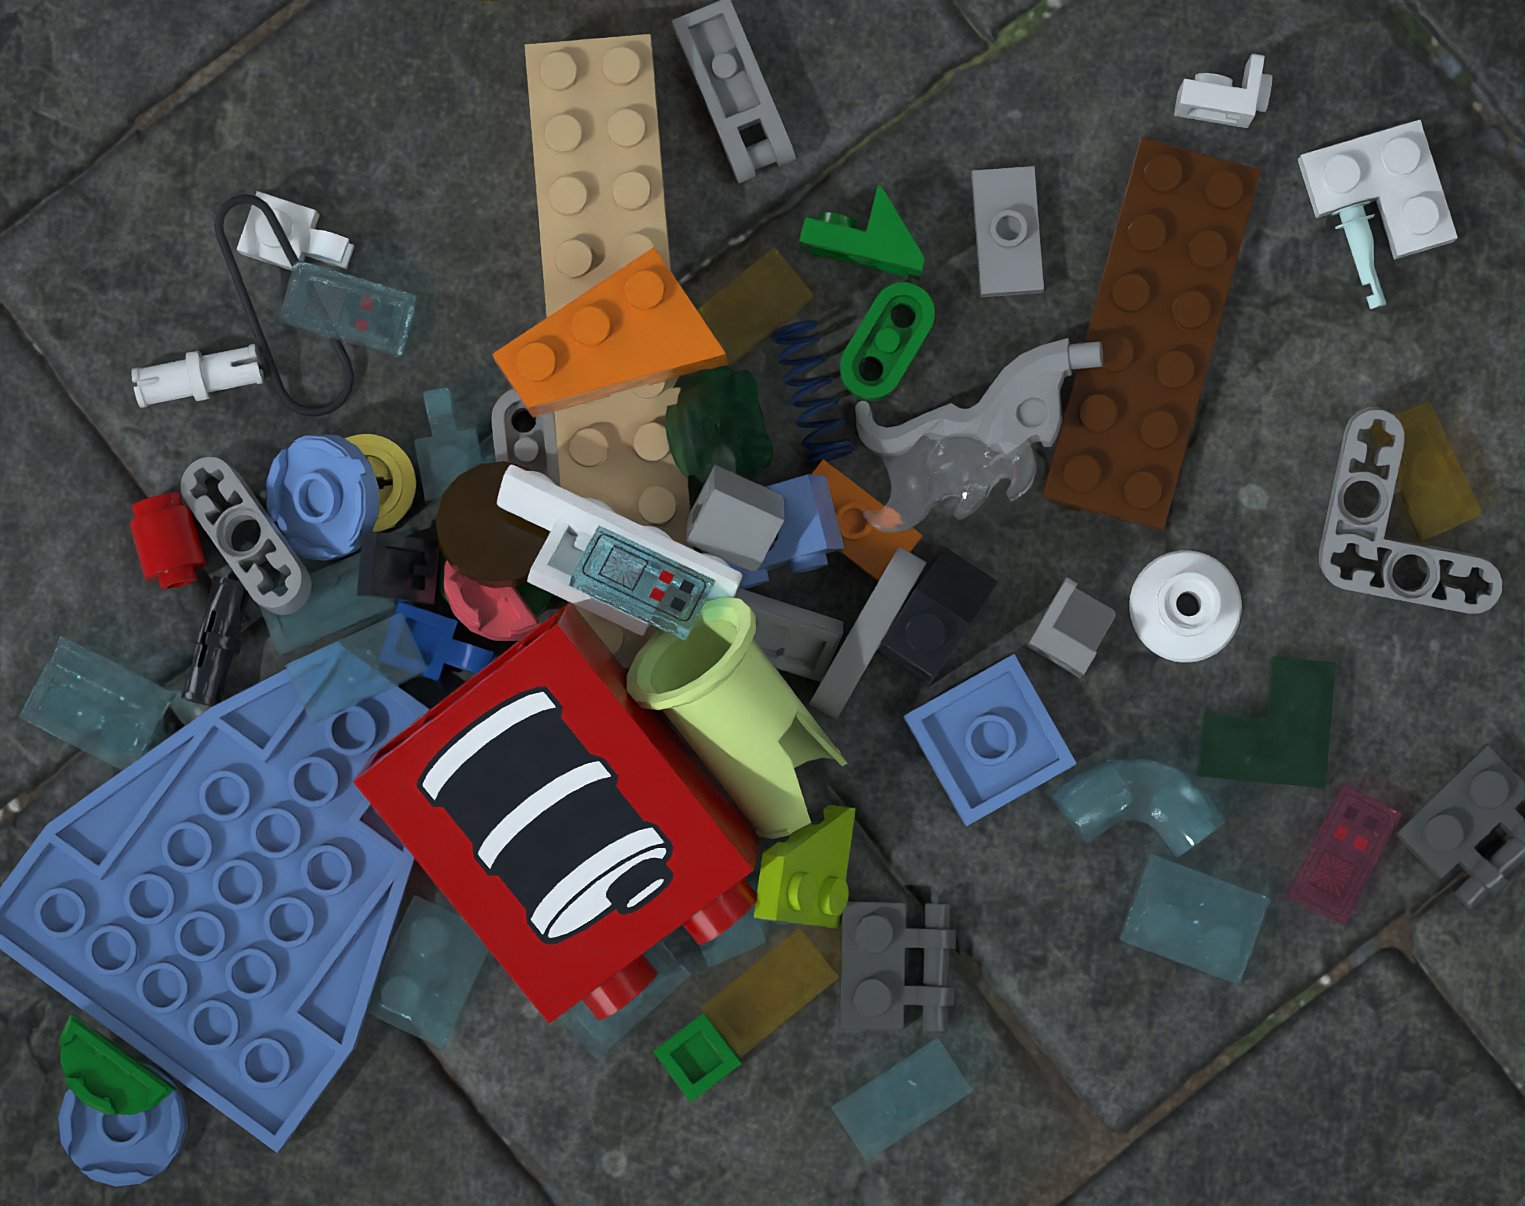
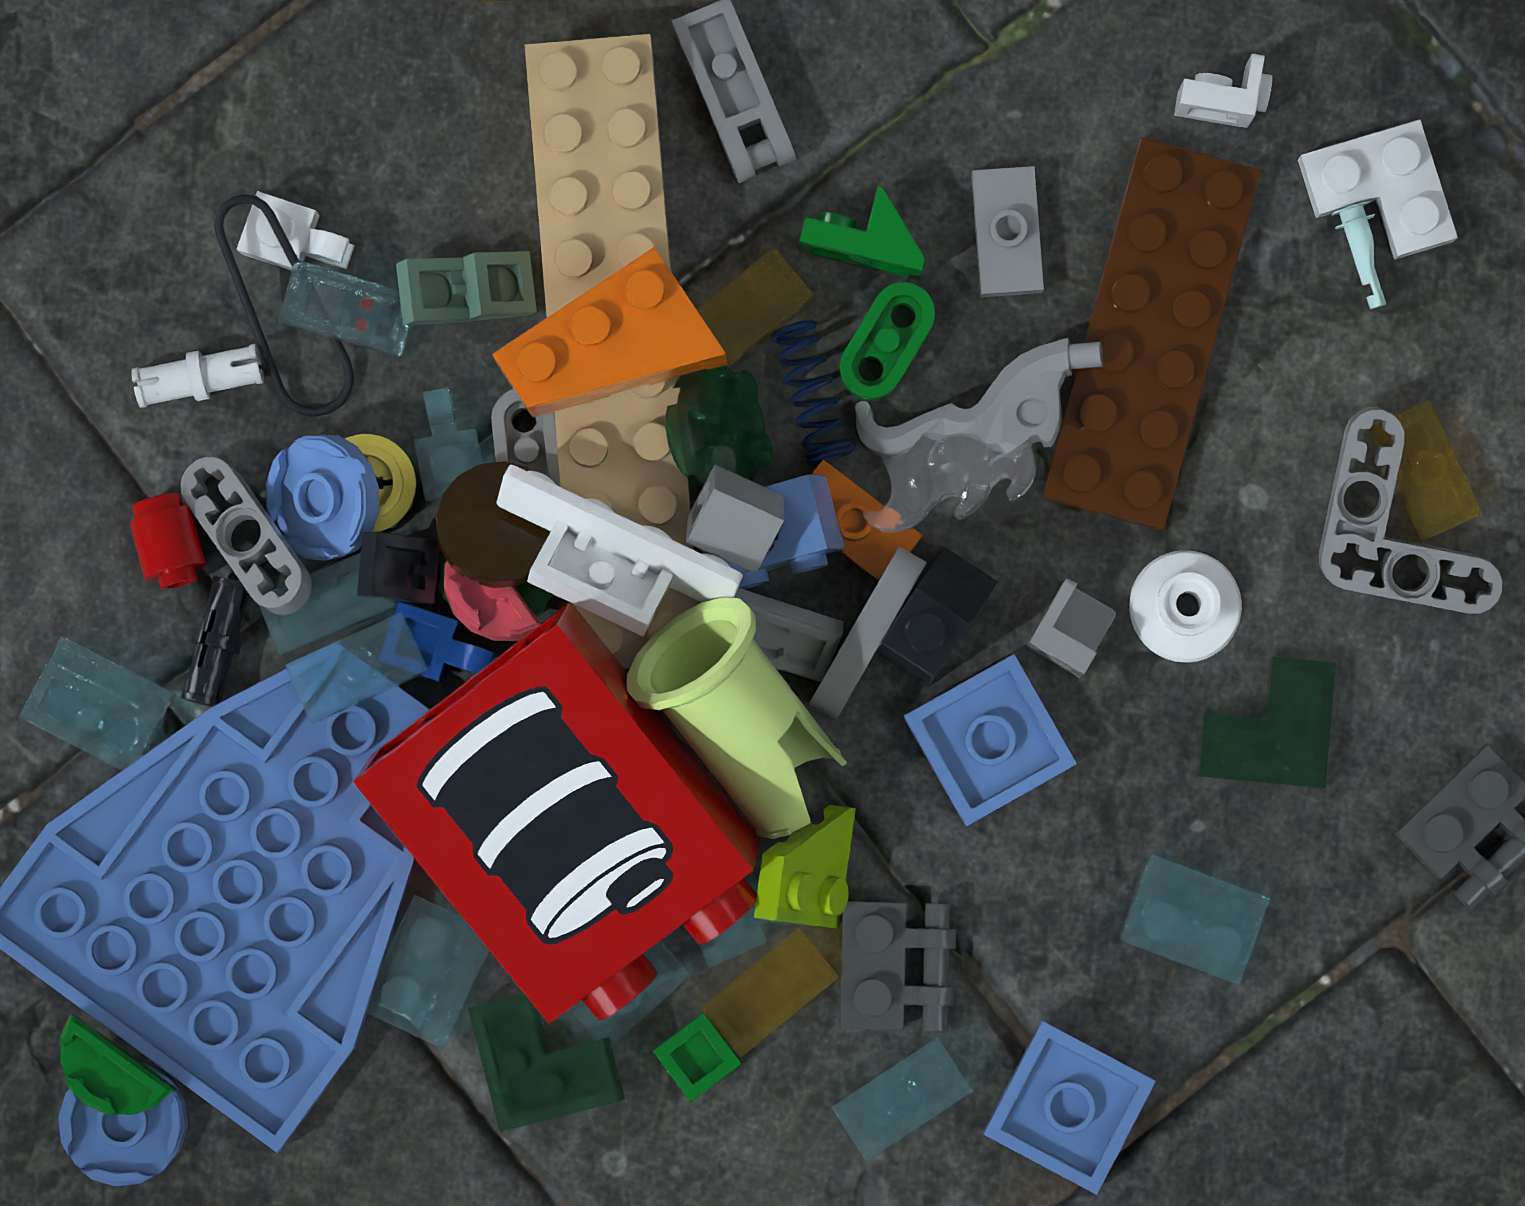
(466, 288): none -> sand green slope
(528, 1079): none -> clear green plate
(642, 582): clear light blue tile -> none
(1068, 1107): none -> medium blue plate
(1141, 792): clear light blue cylinder -> none
(1343, 854): clear pink tile -> none

